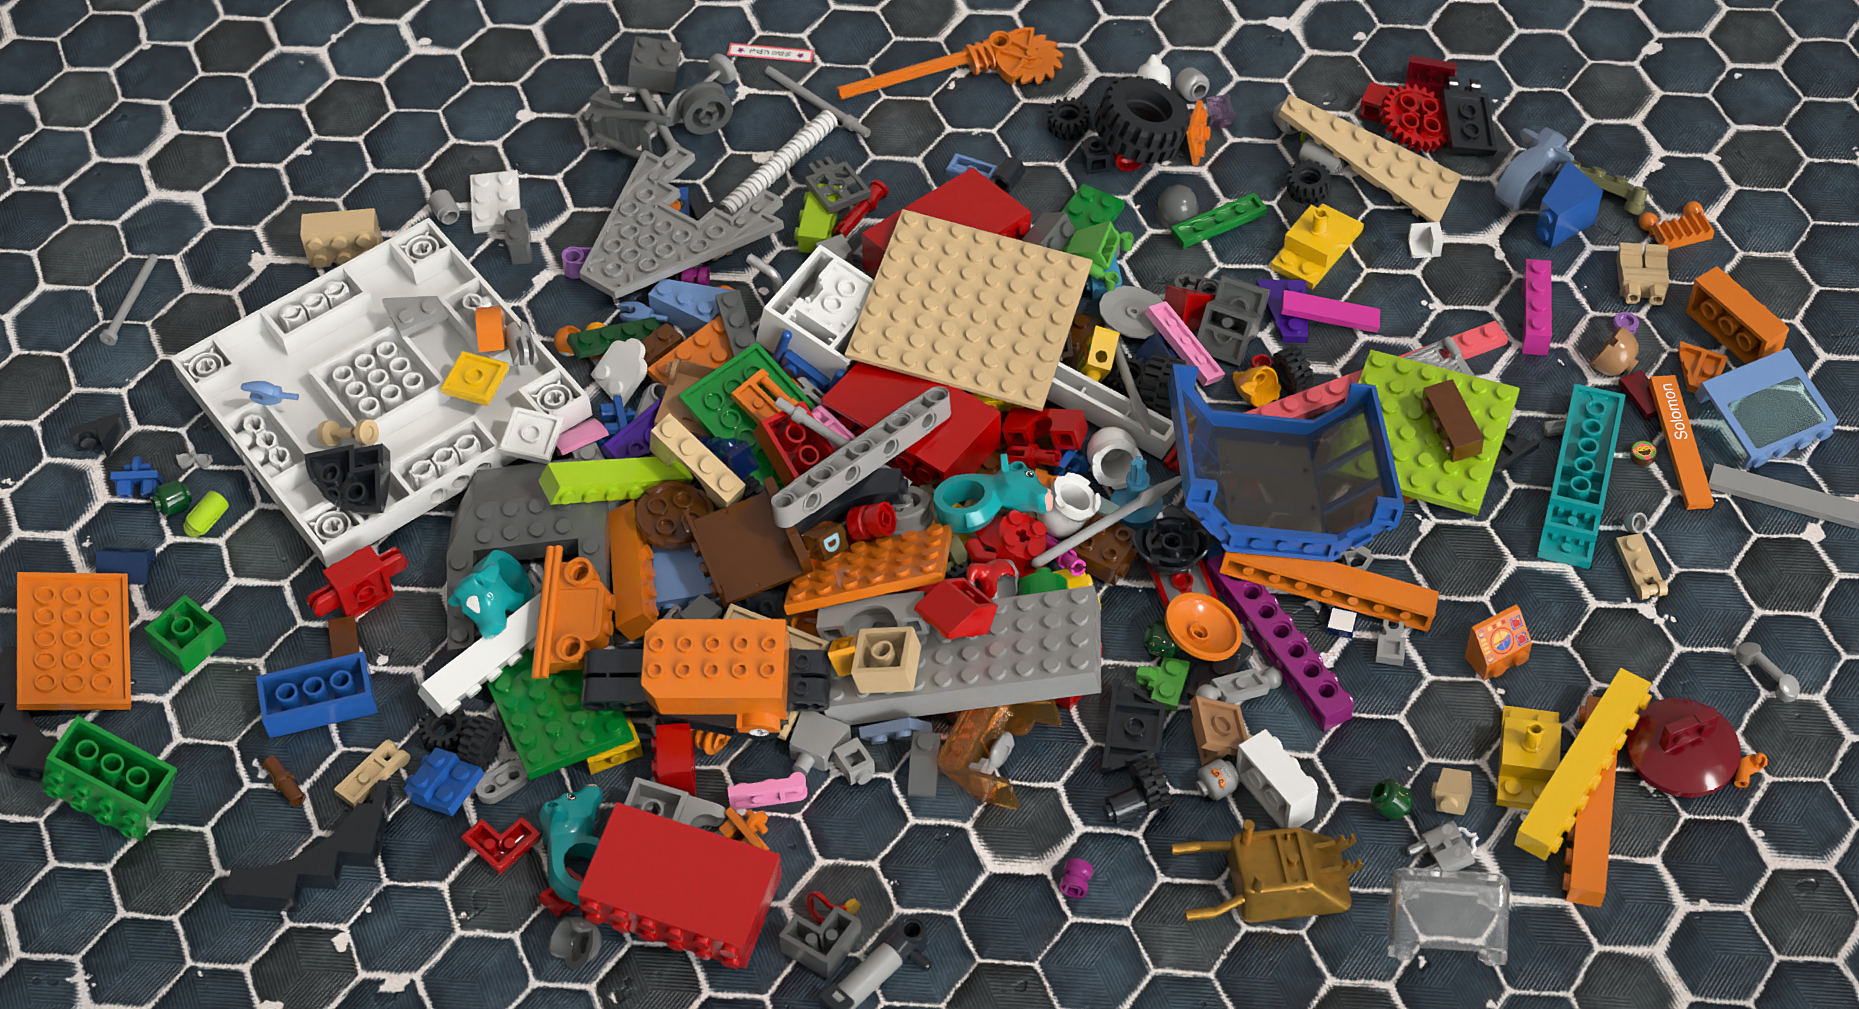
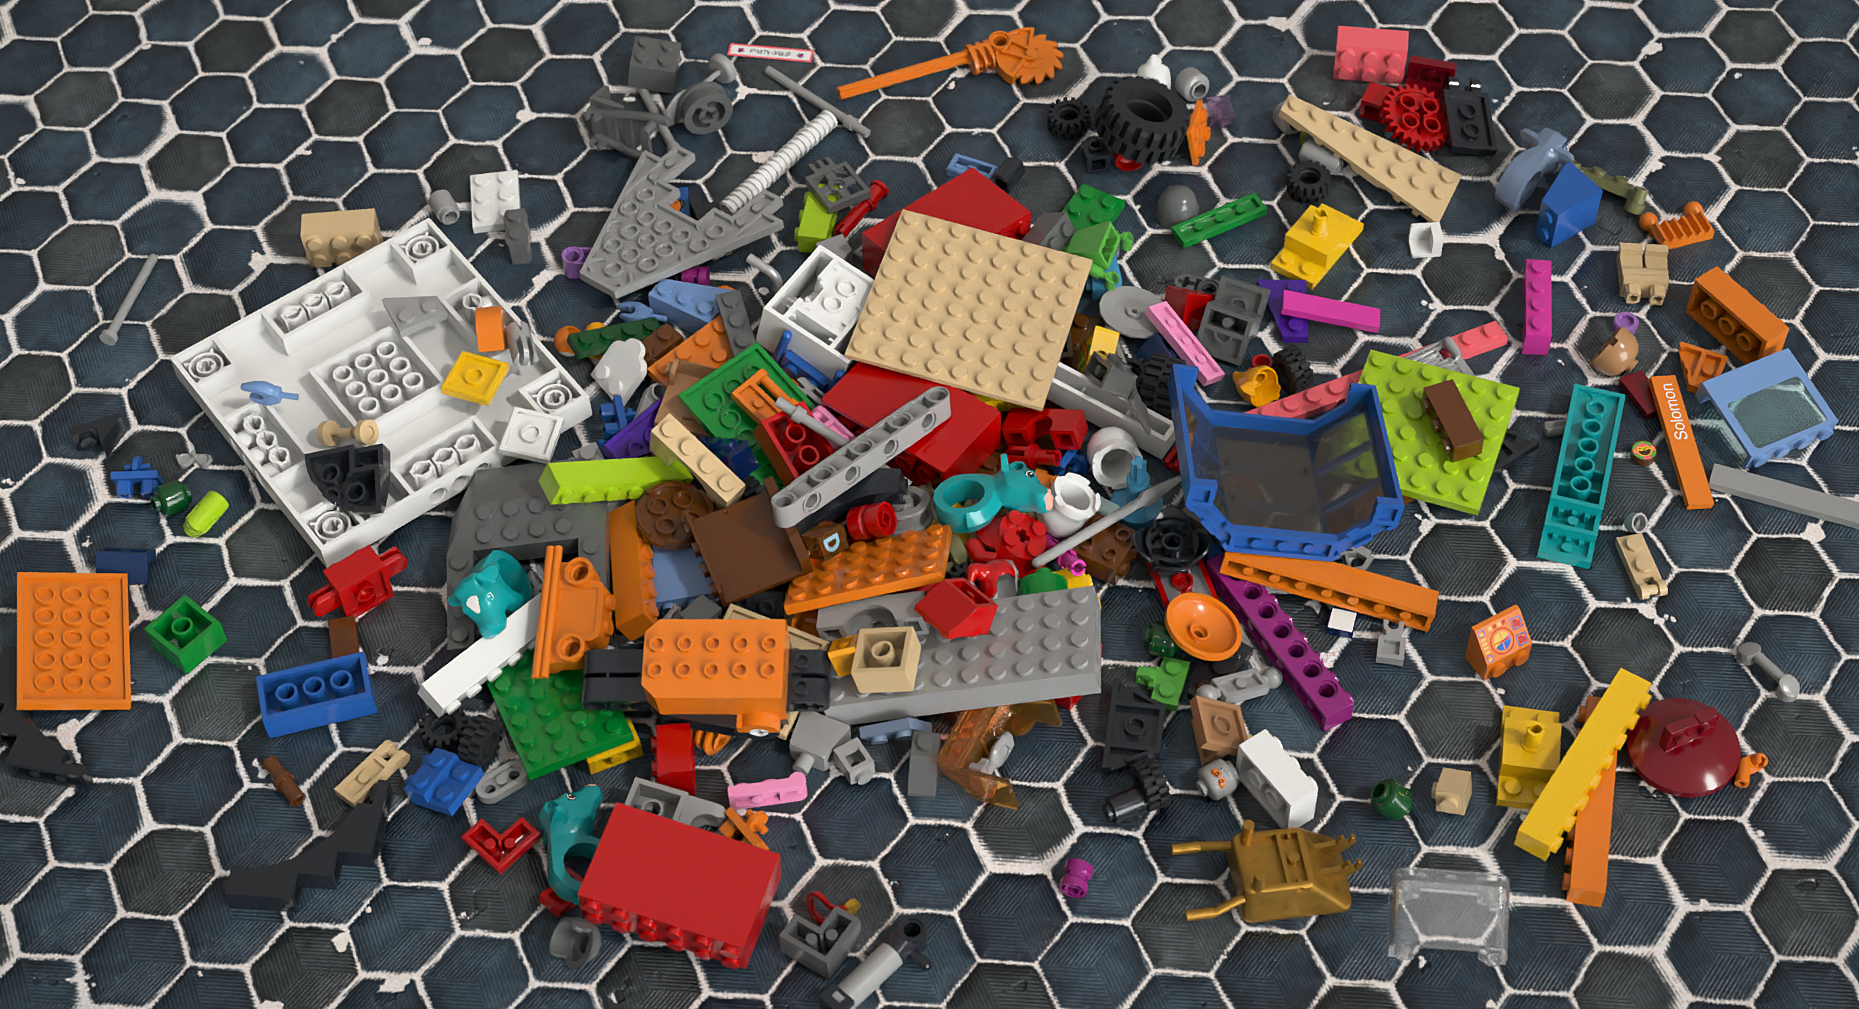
(108, 778): green brick -> none
(580, 435): bright pink slope -> none
(1111, 374): none -> dark grey brick
(1370, 55): none -> coral brick
(1446, 847): light grey piece -> none

